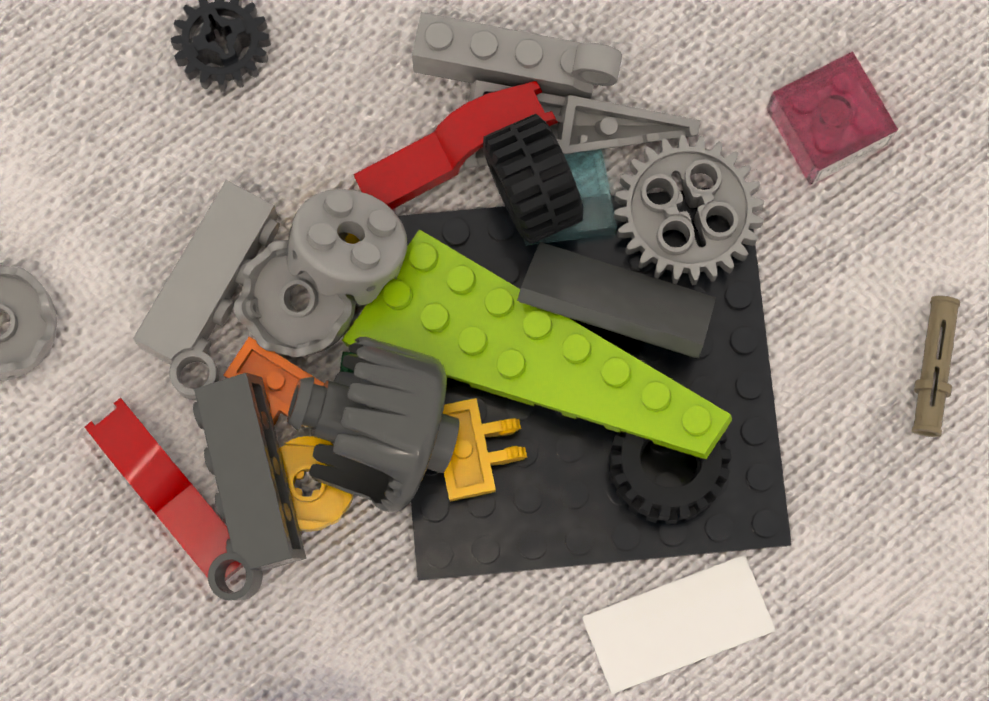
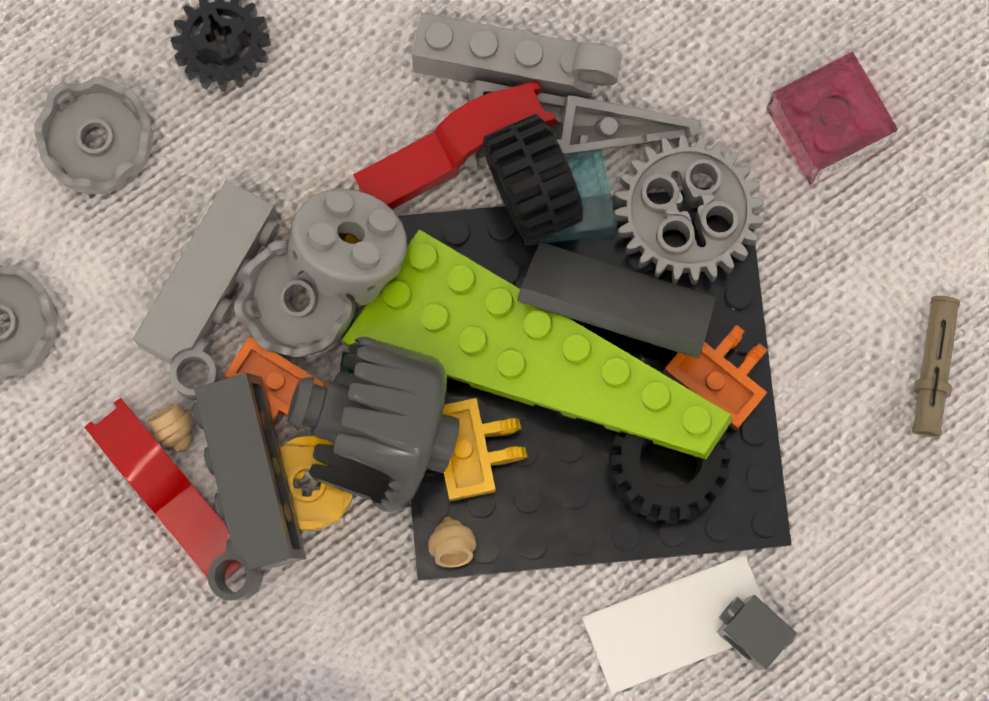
(74, 111): none -> light grey plate
(172, 427): none -> tan plate
(452, 543): none -> tan plate
(720, 380): none -> orange hinge
(755, 631): none -> dark grey brick

